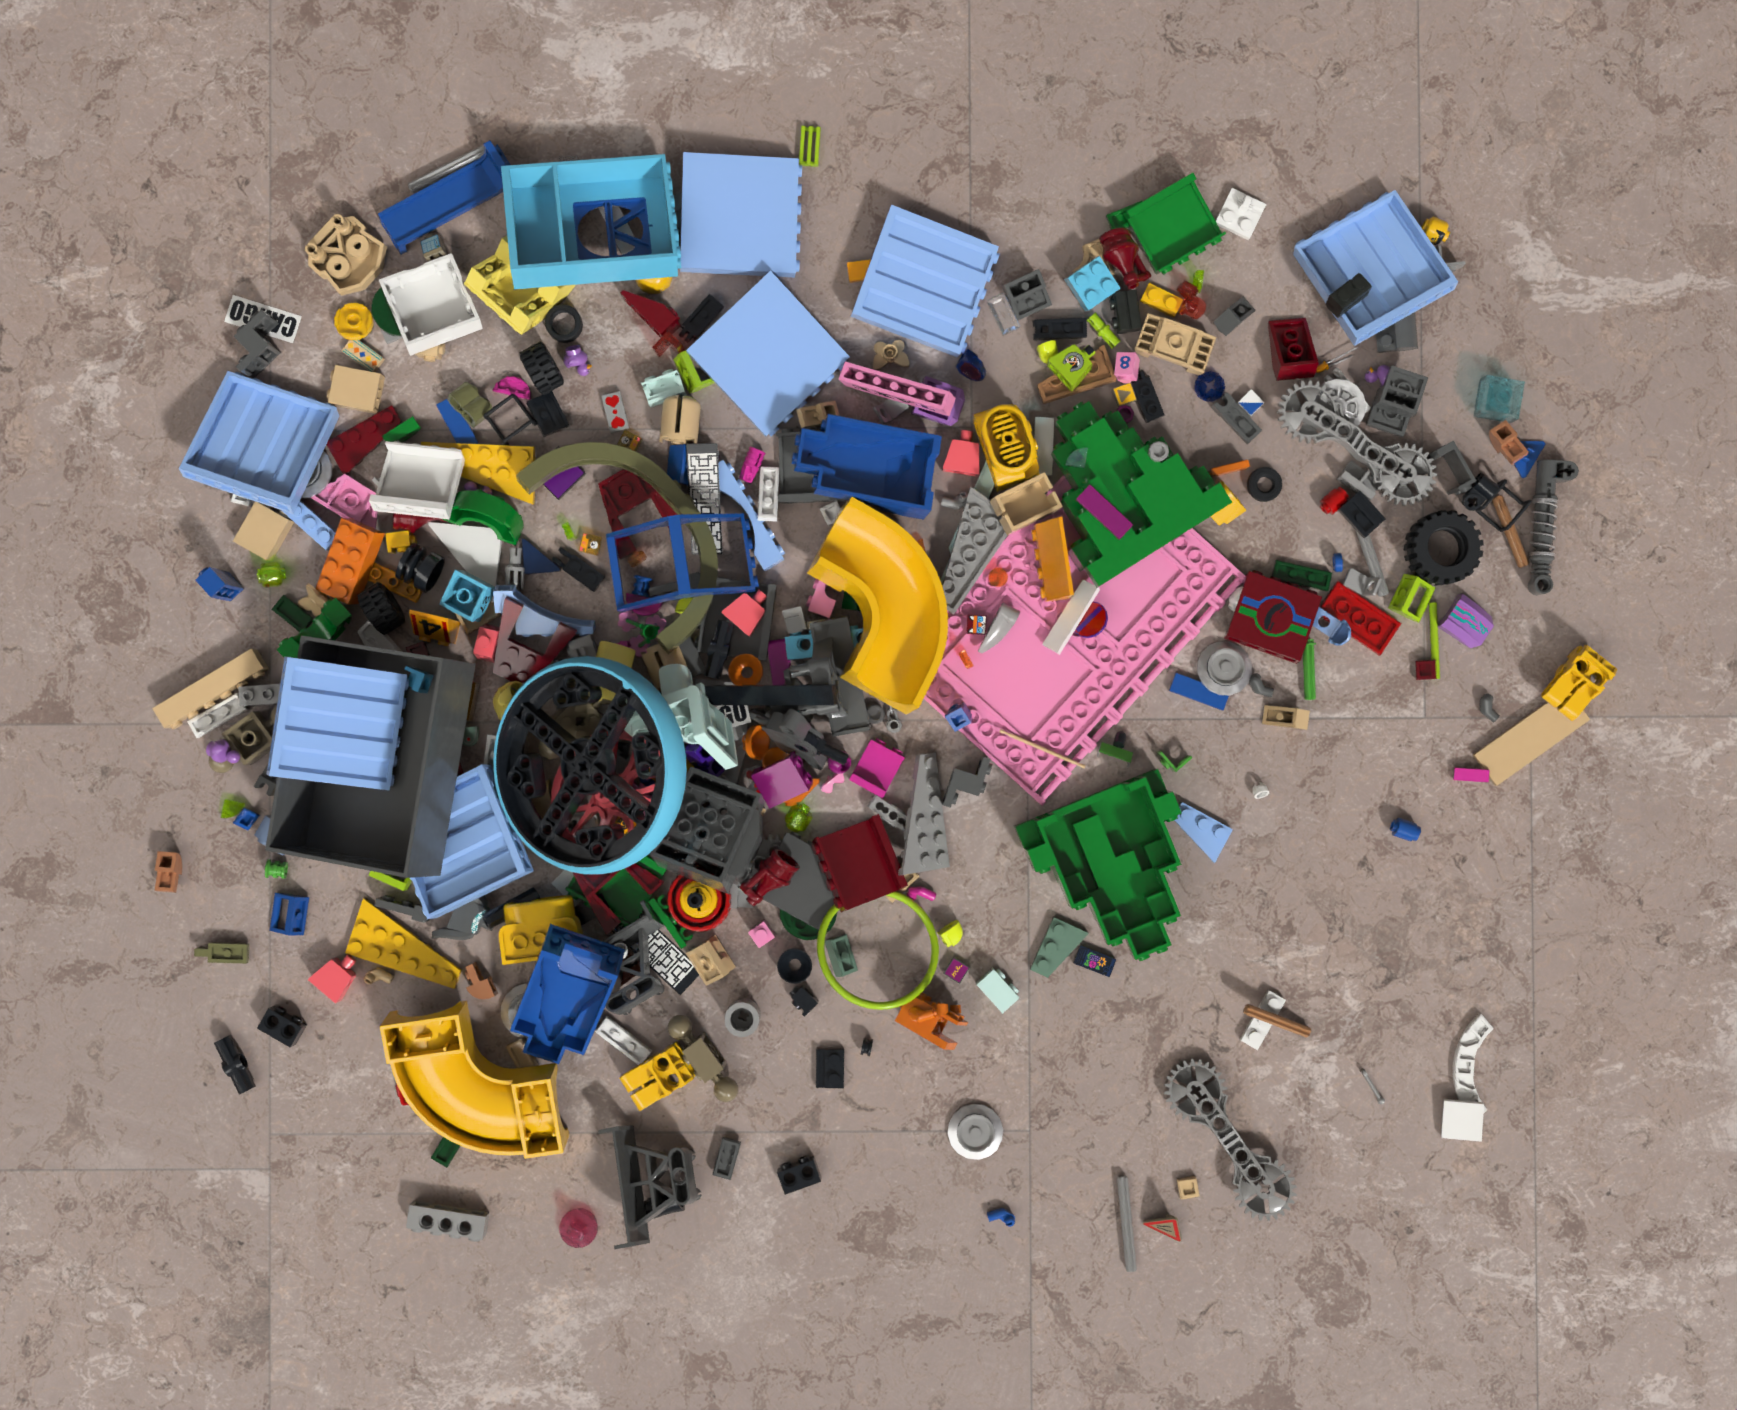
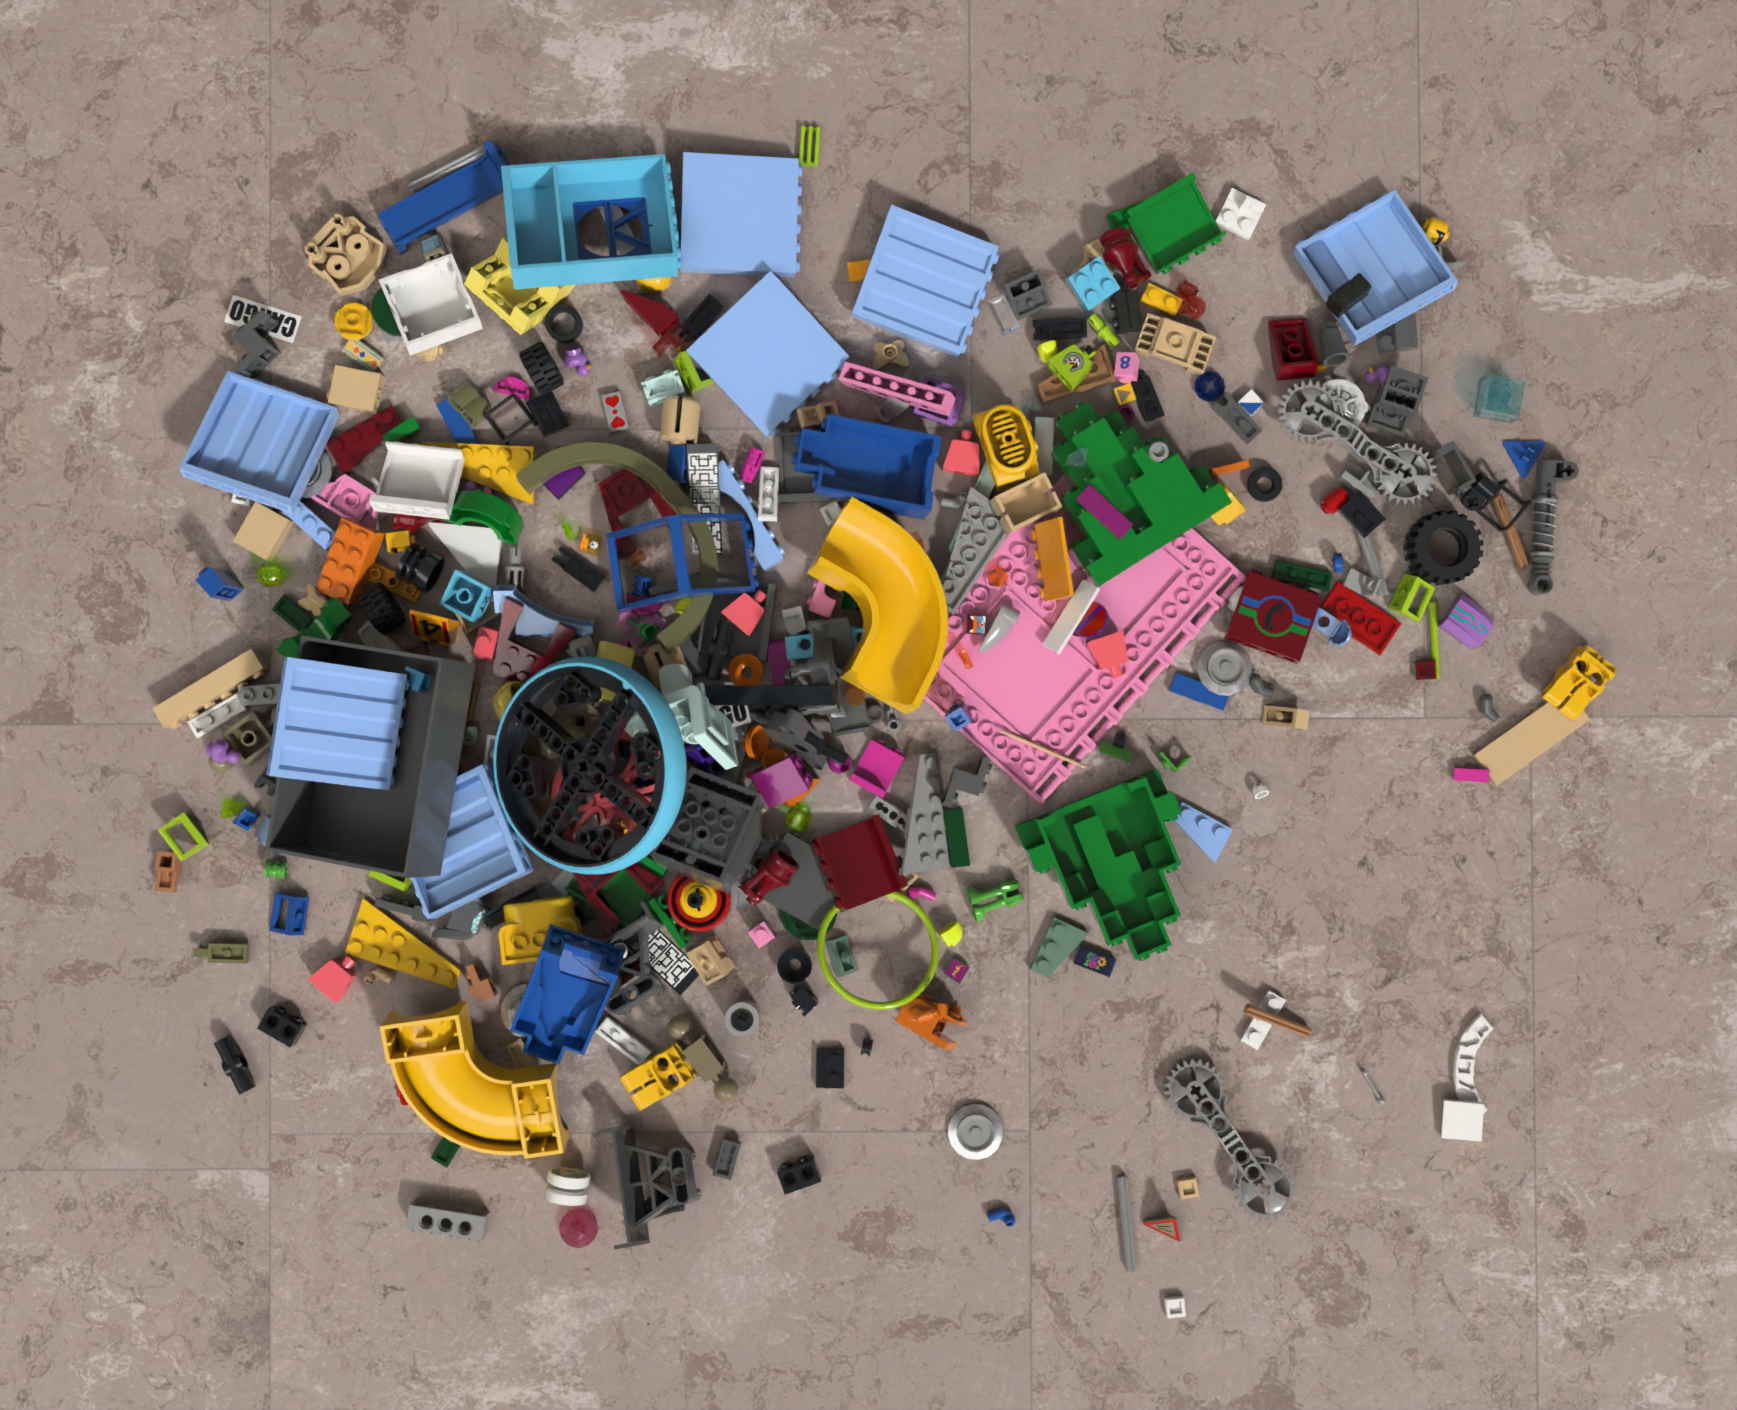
(192, 829): none -> lime tile
(535, 561): dark blue tile -> none
(567, 1186): none -> white wheel
(629, 440): tile -> none
(828, 785): bright pink piece -> none
(855, 696): none -> clear orange tile
(956, 838): none -> dark green tile
(971, 366): clear blue rock -> none
(998, 990): light aqua hinge -> none
(1005, 900): none -> bright green piece
(1109, 652): none -> coral torso
(1175, 1306): none -> white tile
(1198, 279): clear neon green tile -> none
(1234, 316): dark grey slope -> none
(1309, 670): bright green axle -> none
(1332, 345): none -> dark grey plant
(1405, 829): blue brick -> none
(1505, 441): nougat brick -> none

